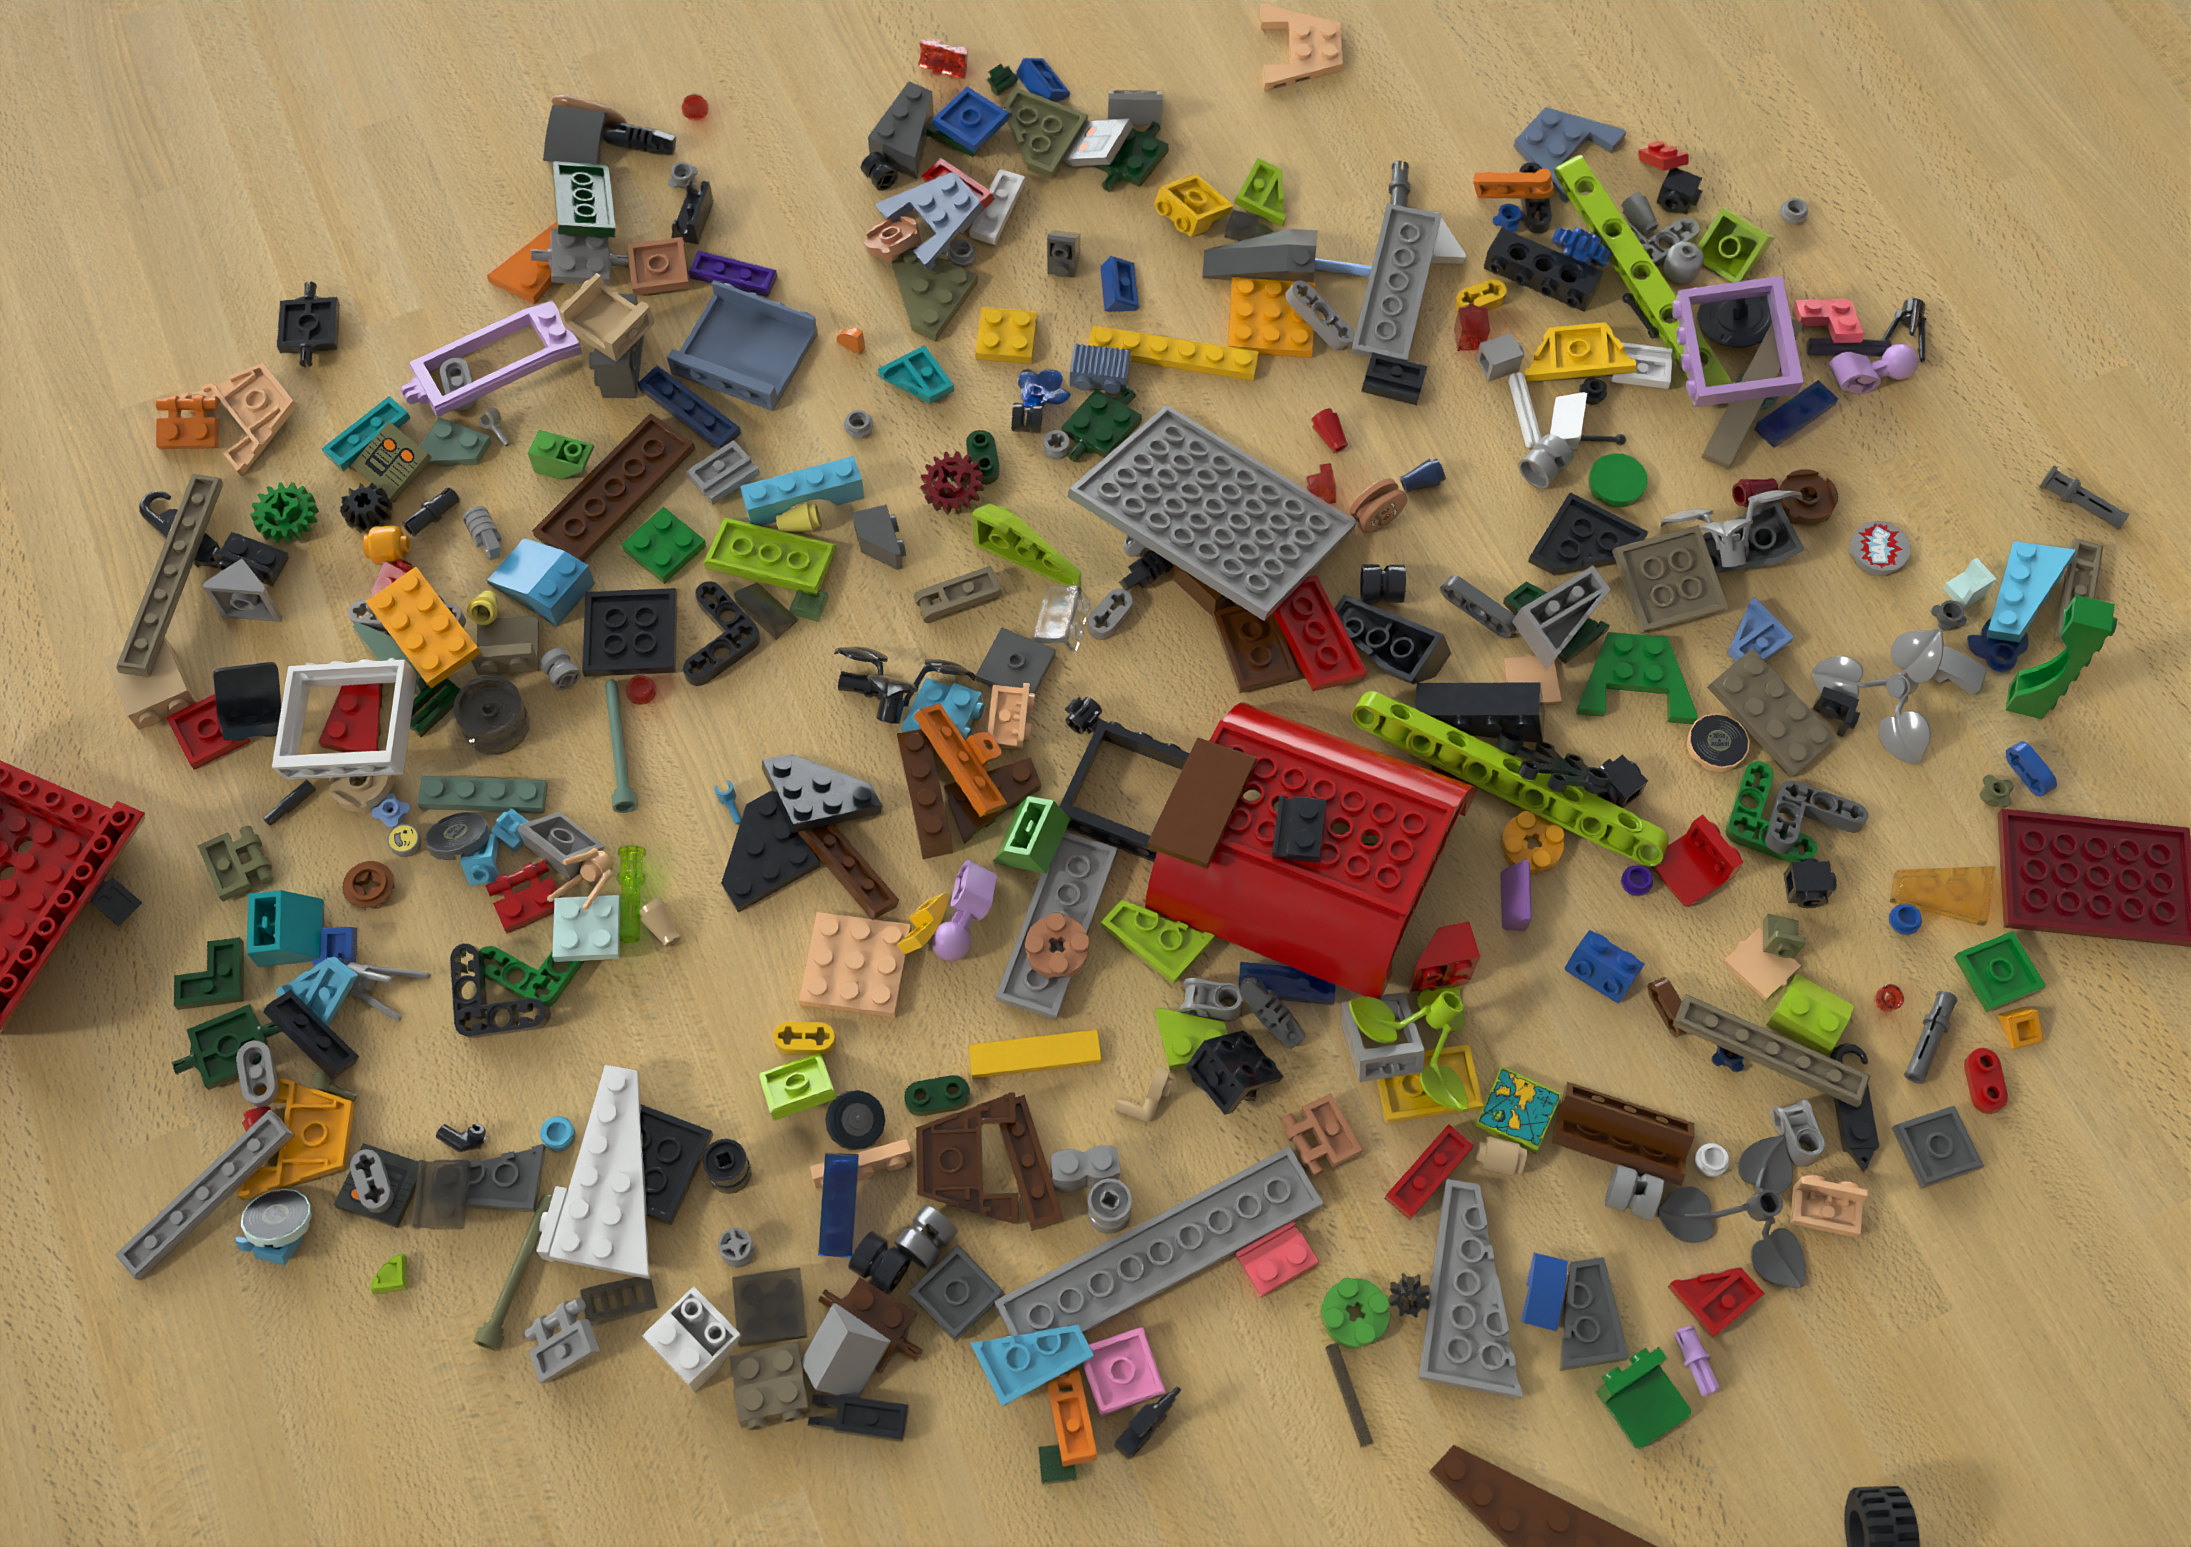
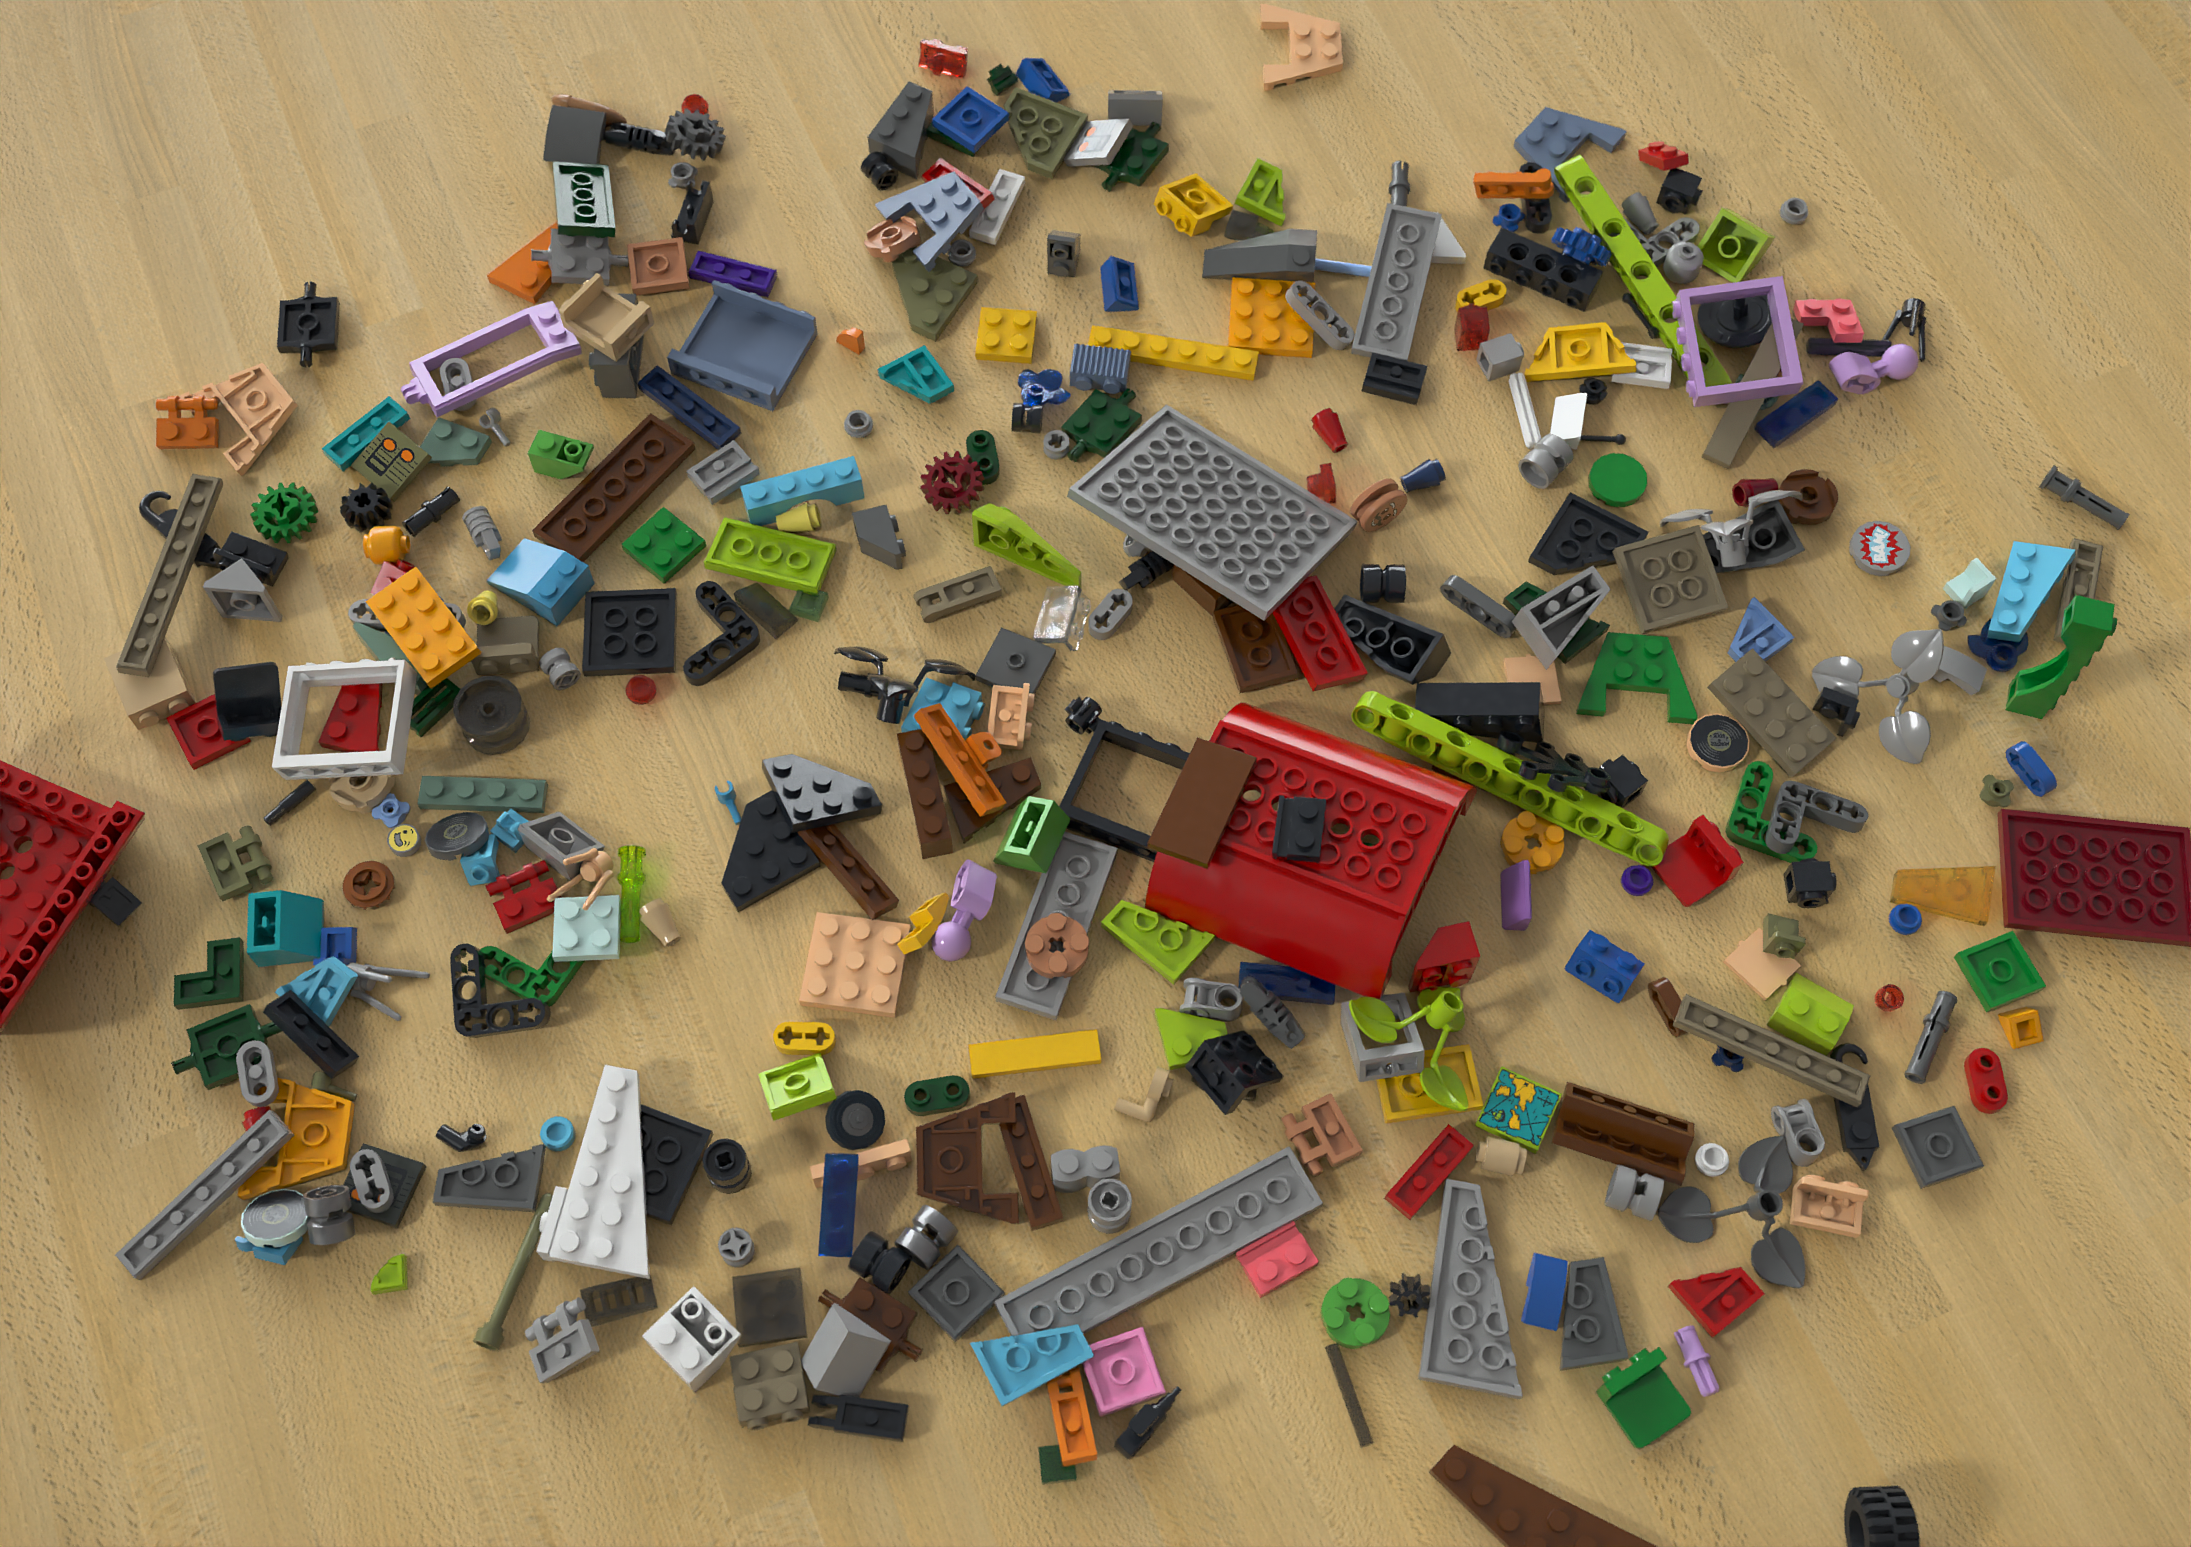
(329, 1214): none -> flat silver wheel
(441, 1194): clear smoke plate -> none
(624, 798): sand green piece -> none
(695, 134): none -> dark grey gear

